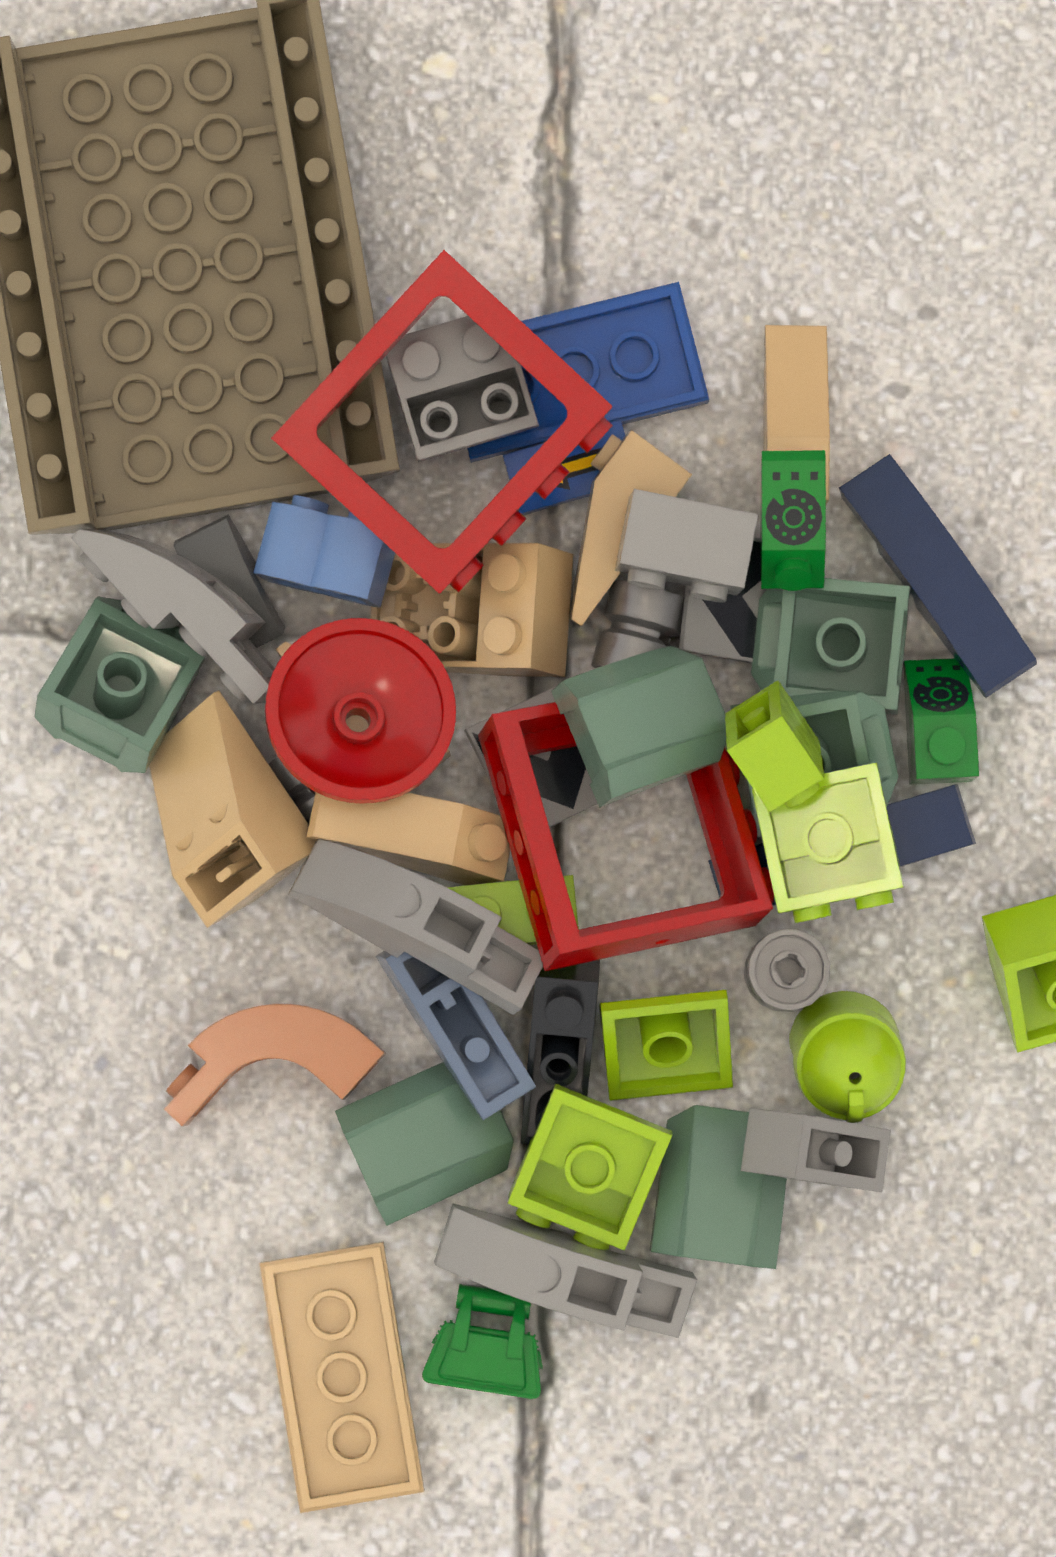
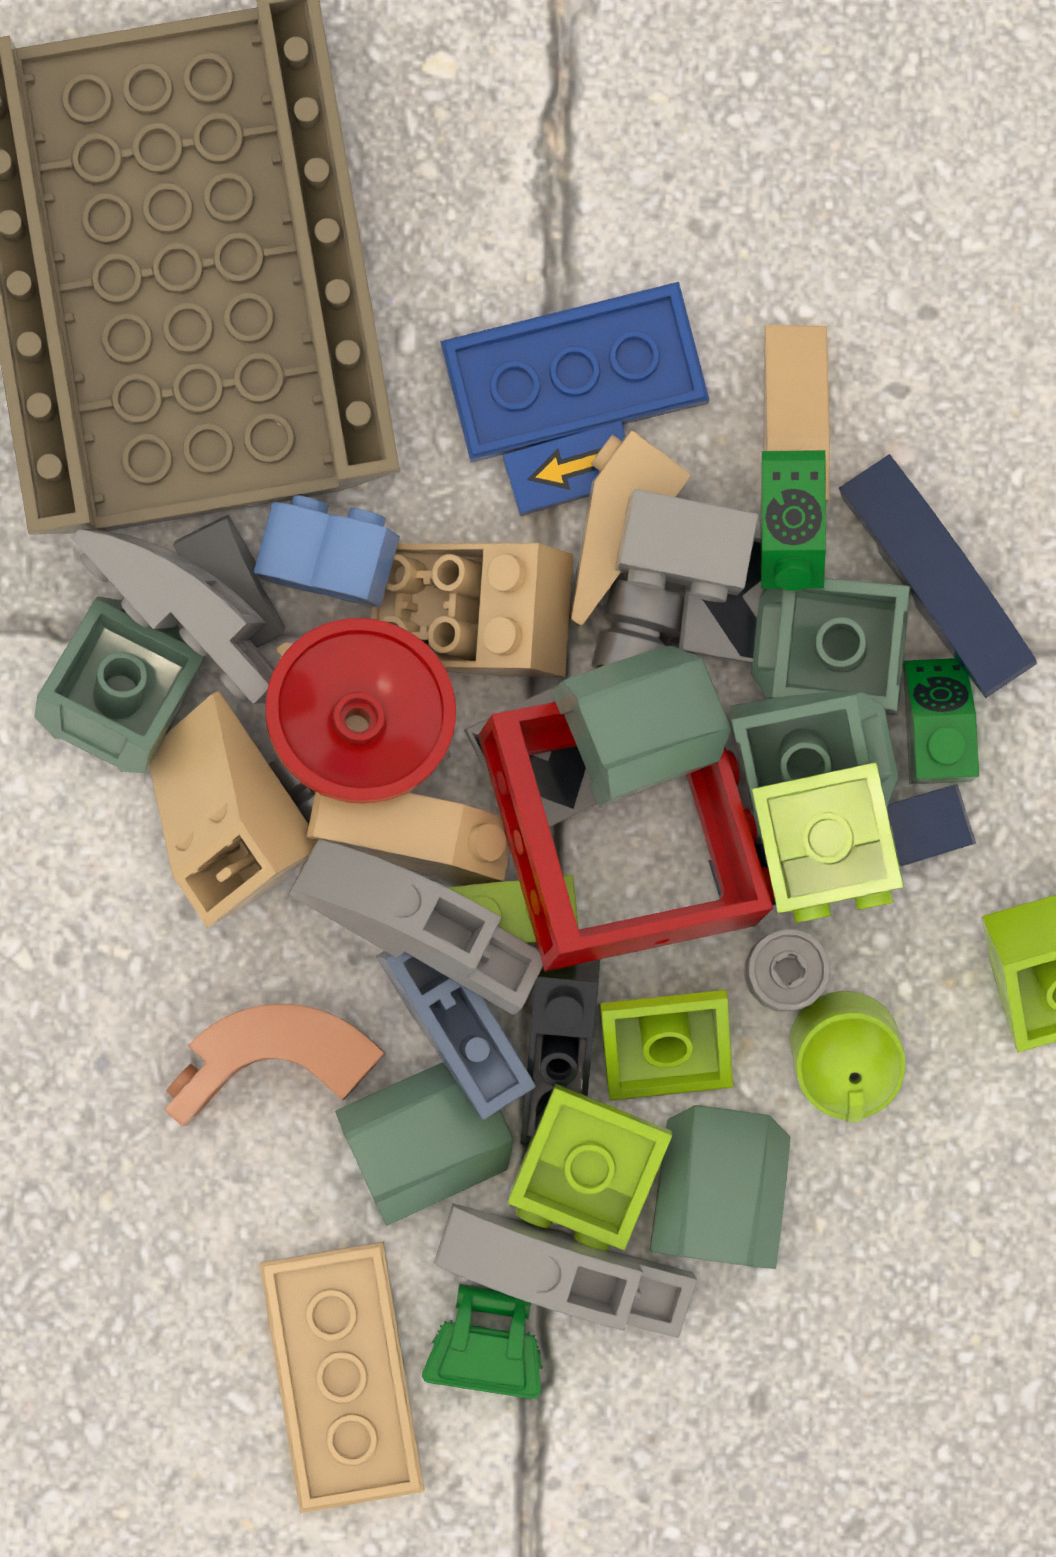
(458, 388): light grey slope -> none
(541, 473): piece -> none
(774, 748): lime brick -> none
(815, 1149): light grey brick -> none

